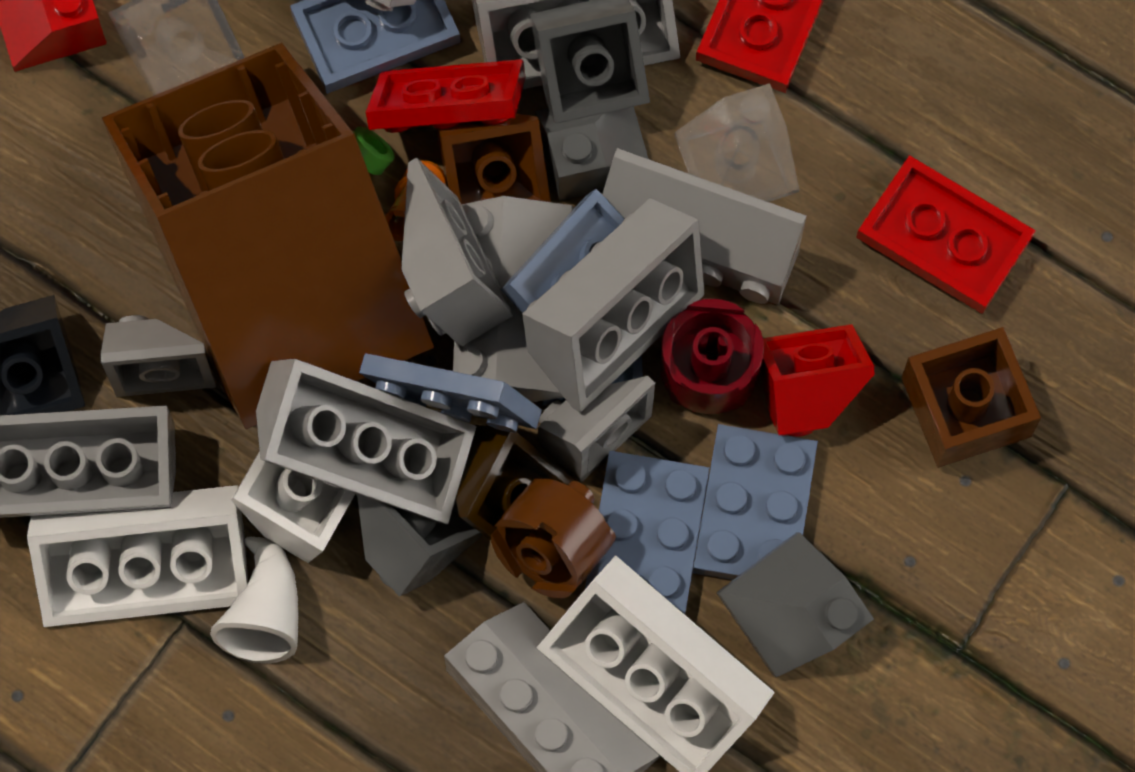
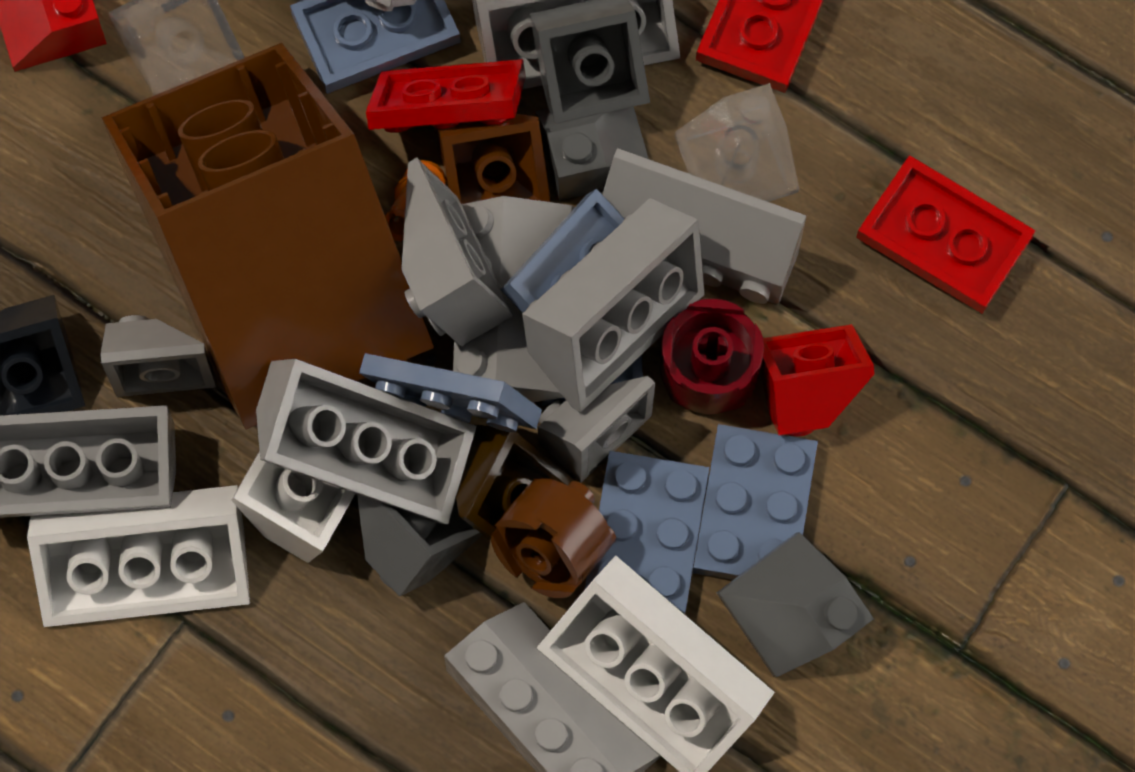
(265, 615): white hat -> none
(374, 150): bright green tile -> none
(970, 397): reddish brown brick -> none

